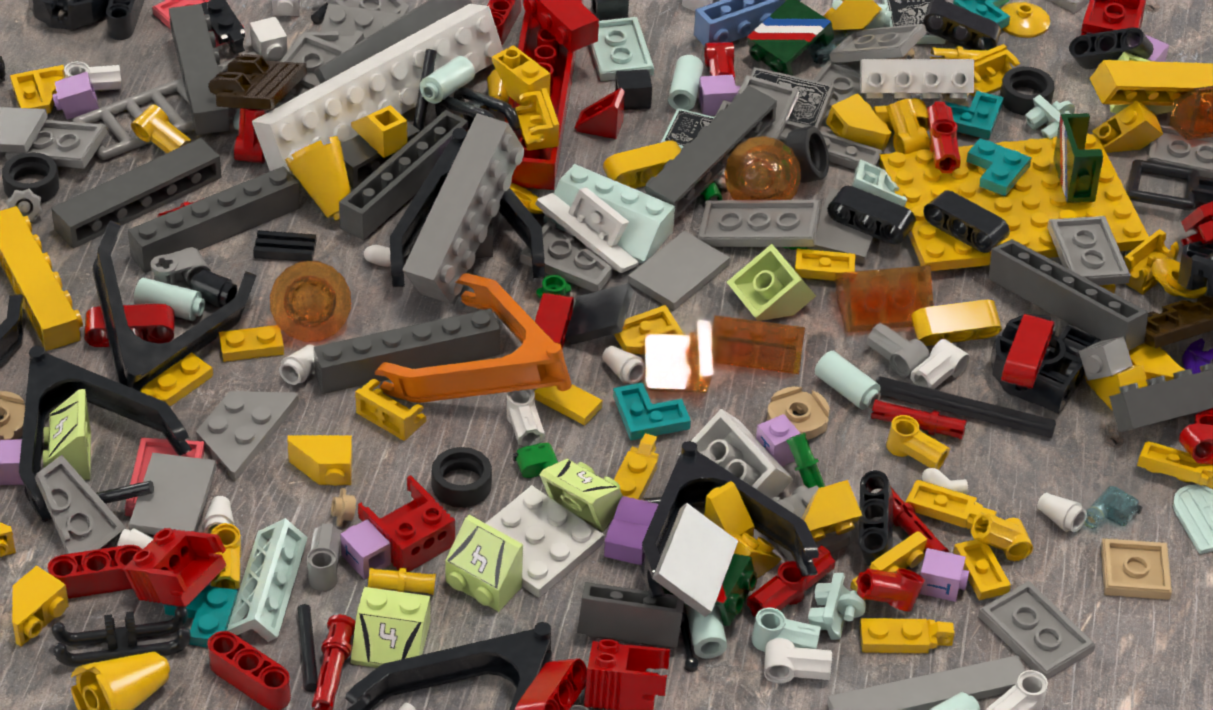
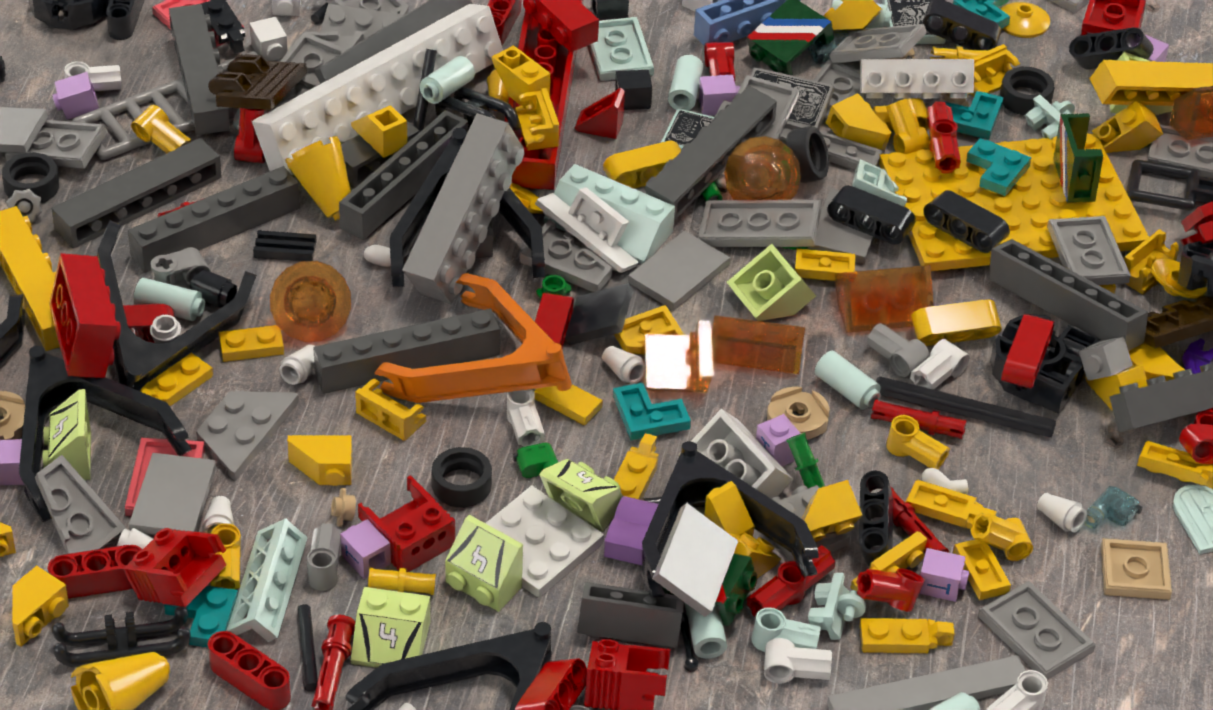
(36, 87): yellow wing -> none
(83, 316): none -> red brick
(126, 492): black bar -> none
(165, 329): none -> white cone

